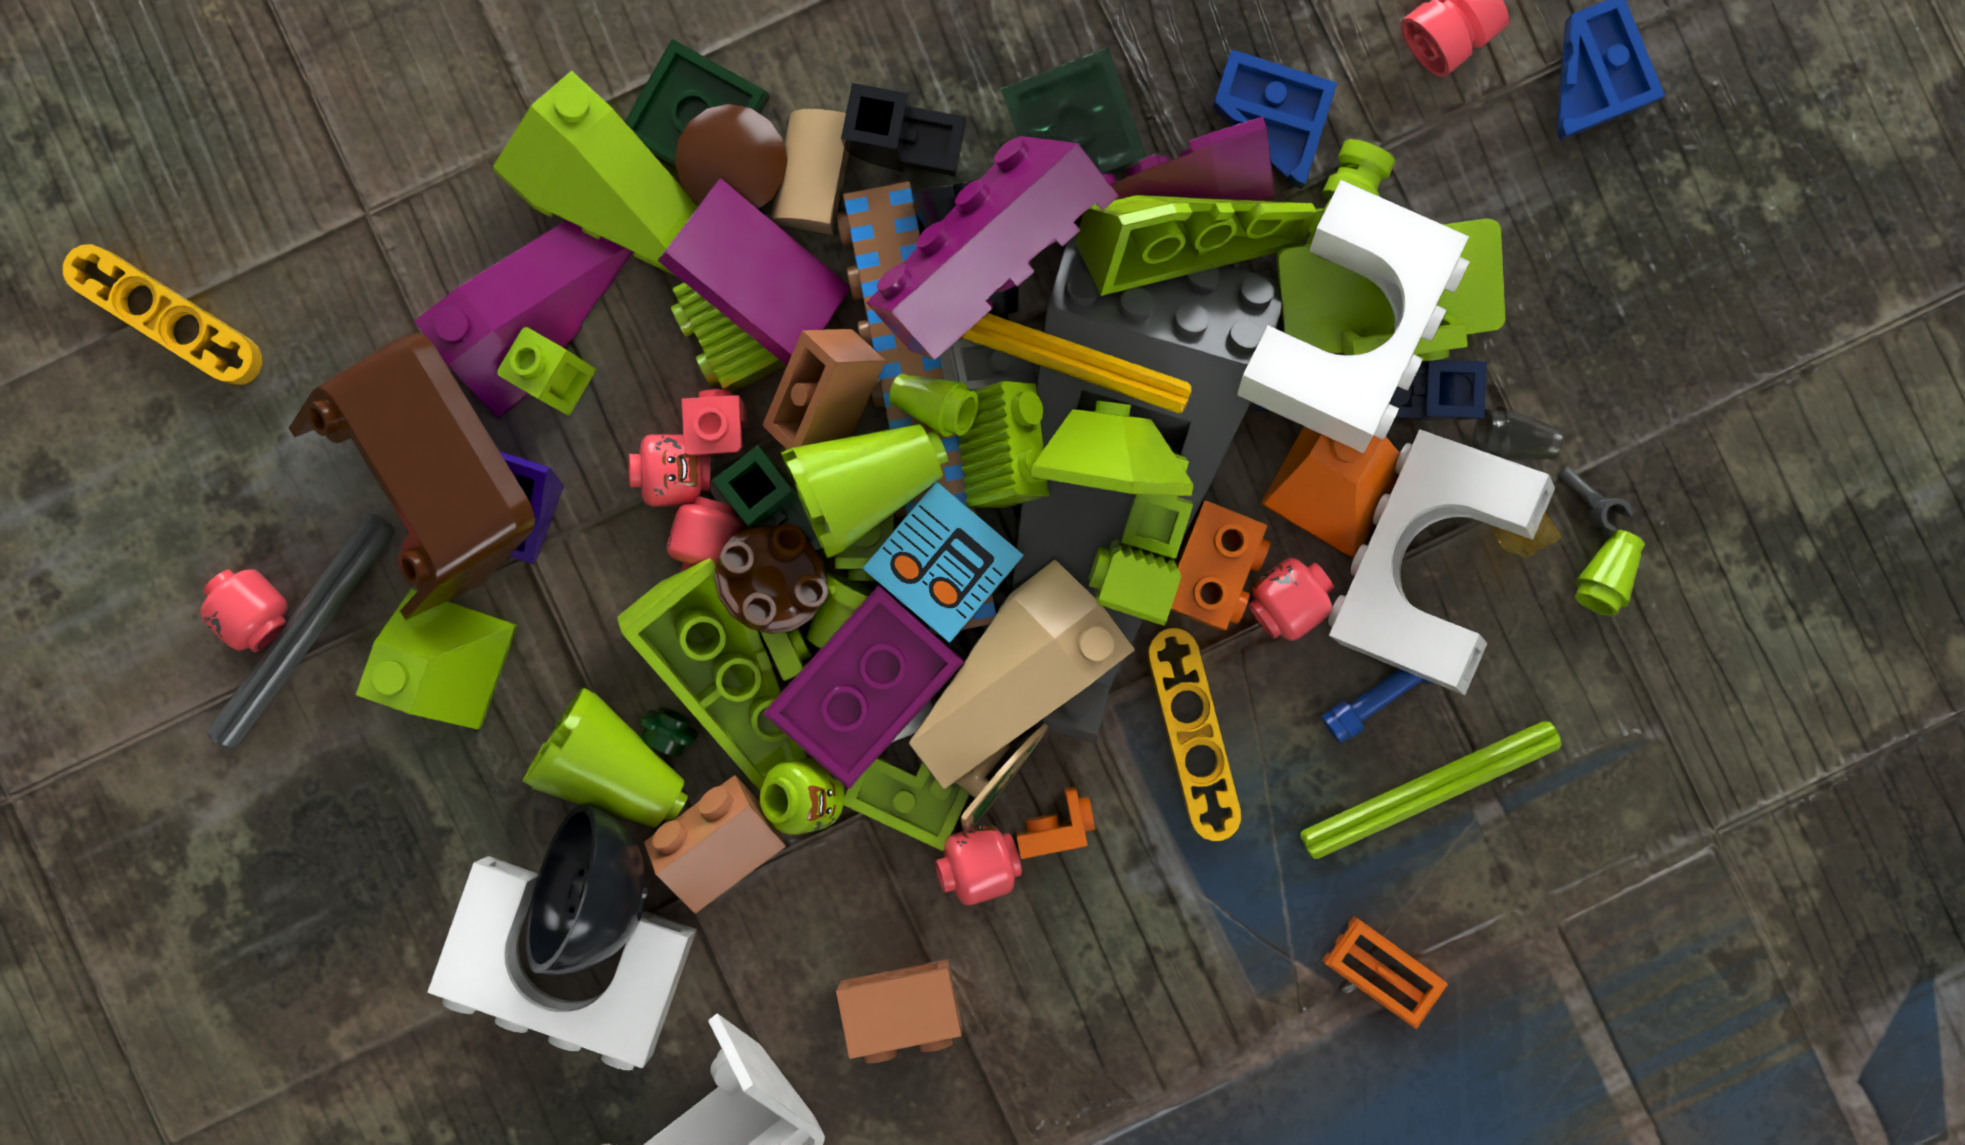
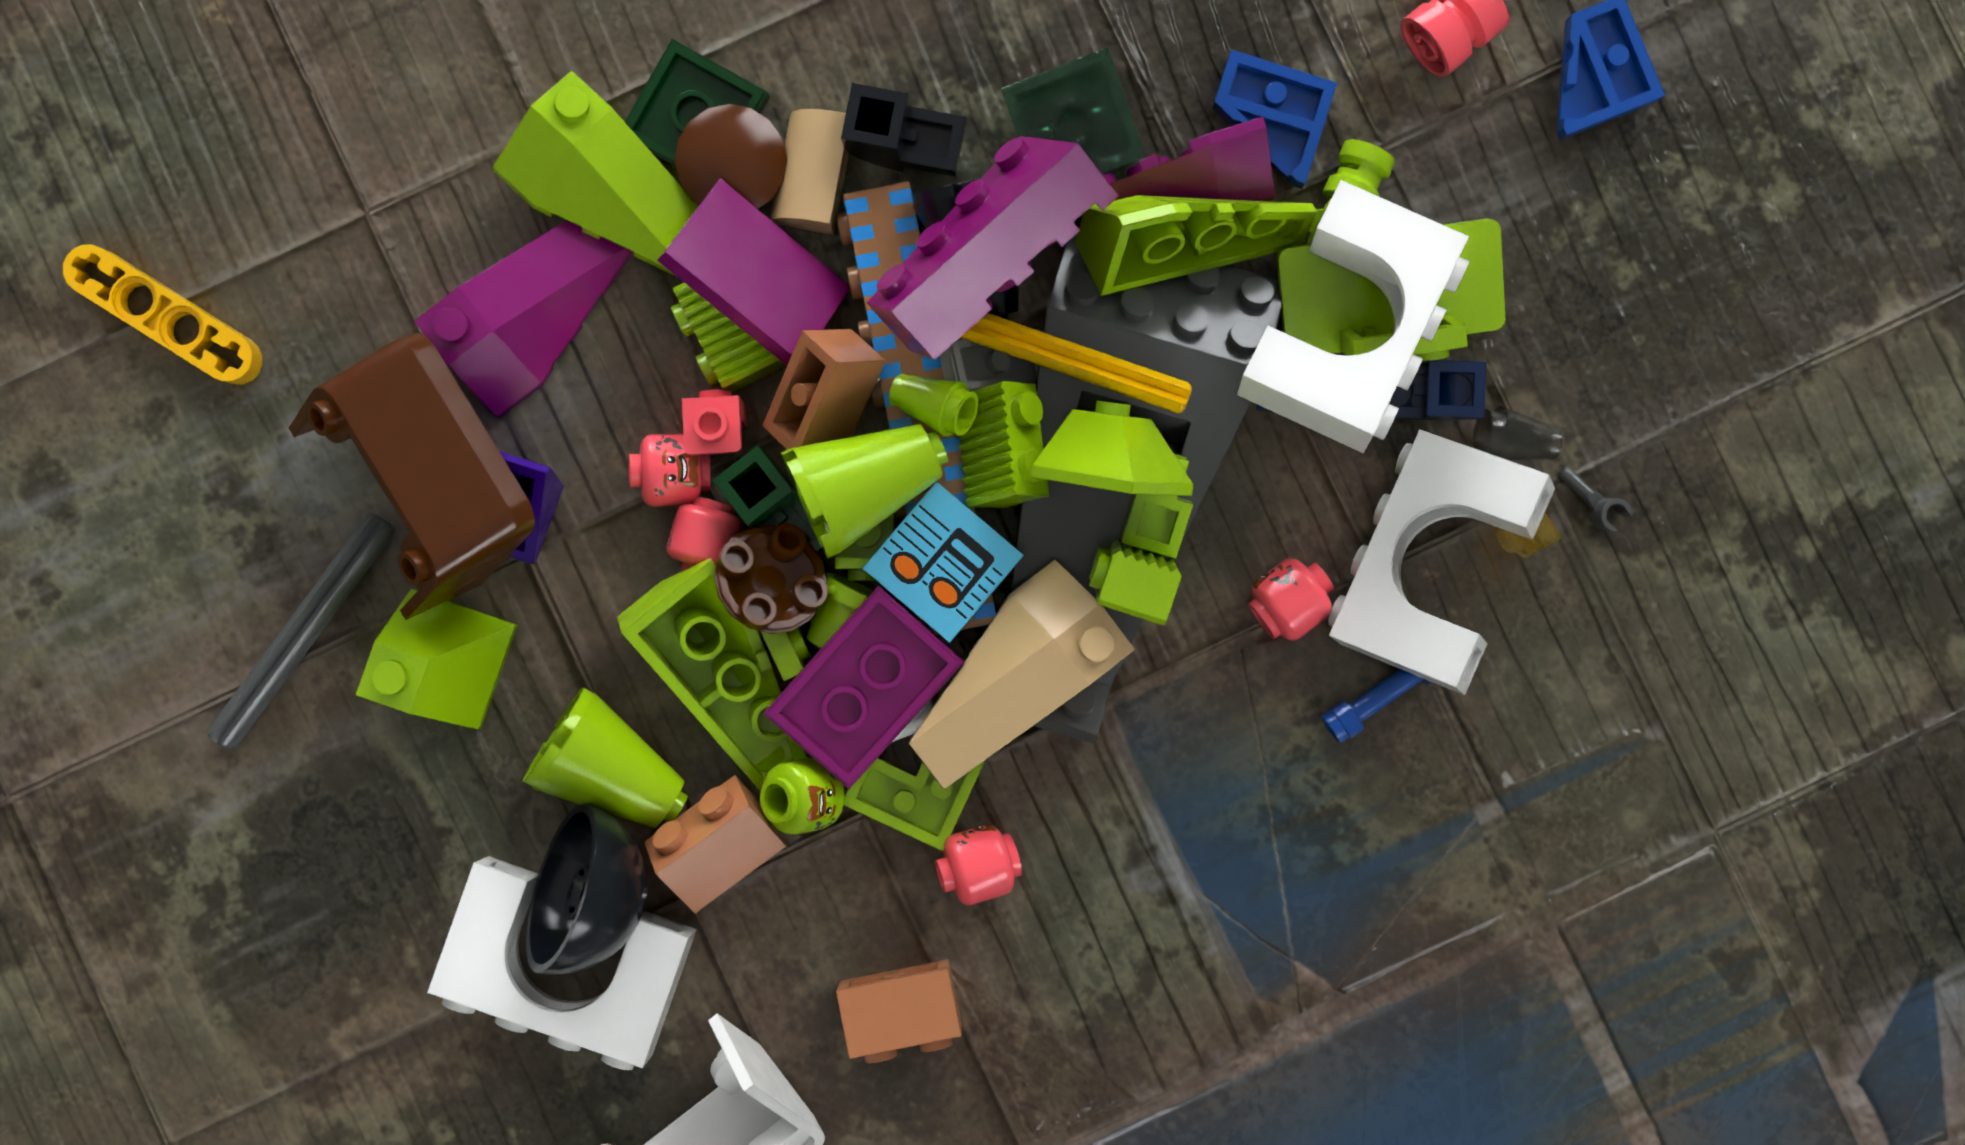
(244, 609): coral head -> none
(546, 371): lime bracket -> none
(667, 731): dark green plate -> none
(988, 791): tan shield -> none
(1048, 835): orange bracket -> none
(1201, 731): yellow beam -> none
(1216, 563): orange brick -> none
(1333, 488): orange slope -> none
(1346, 944): orange tile -> none
(1430, 789): lime axle -> none
(1611, 574): lime cone -> none

